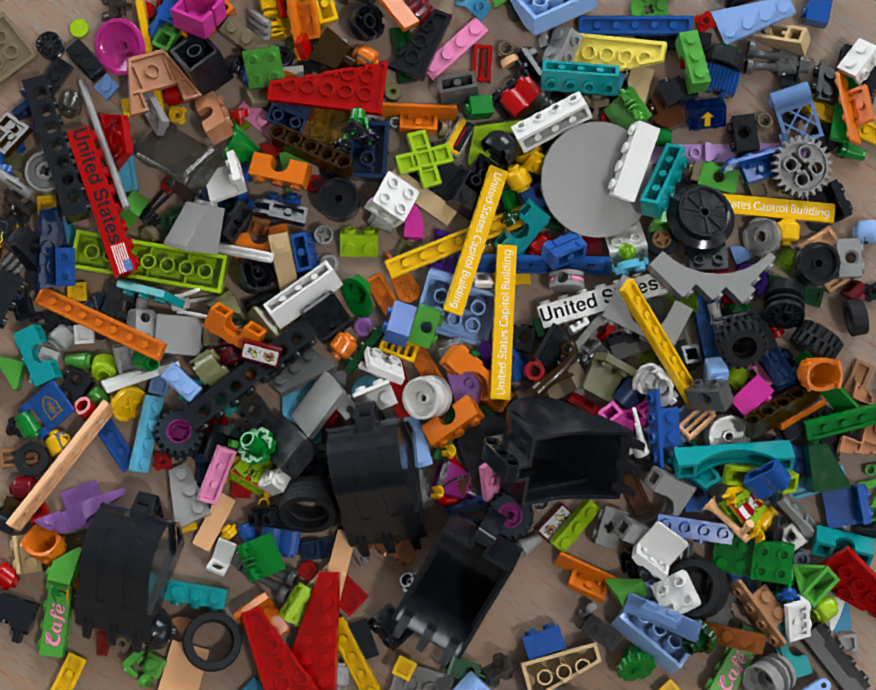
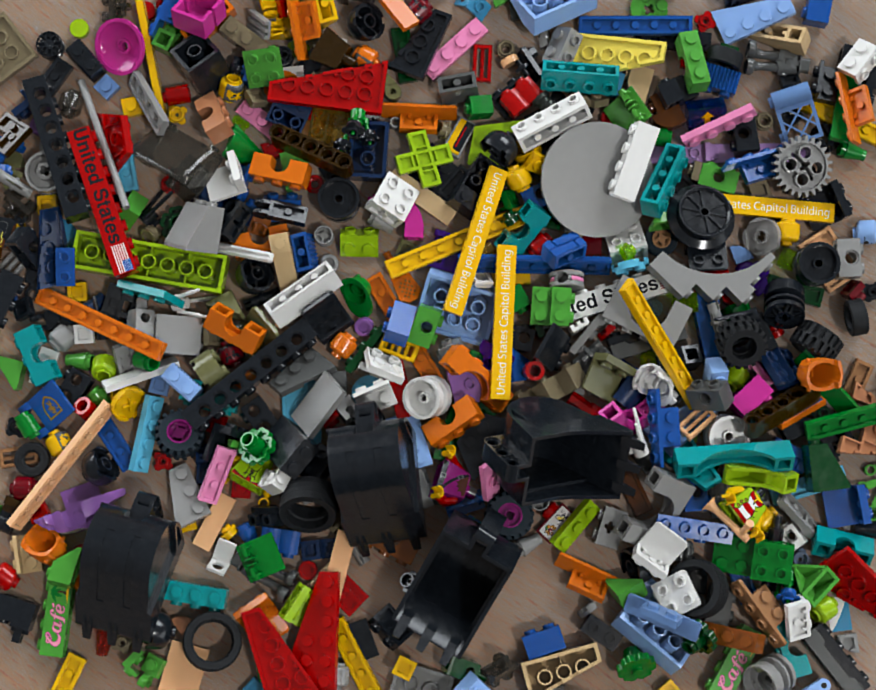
(99, 468): none -> black cylinder
(153, 73): nougat wing -> none
(231, 88): none -> yellow head
(239, 114): red tile -> none
(260, 352): tile -> none
(303, 46): red tile -> none
(521, 300): none -> green brick
(550, 510): none -> red tile
(551, 306): none -> bright green plate
(557, 374): dark brown plant -> none
(724, 123): none -> bright pink plate
(767, 479): blue brick -> none

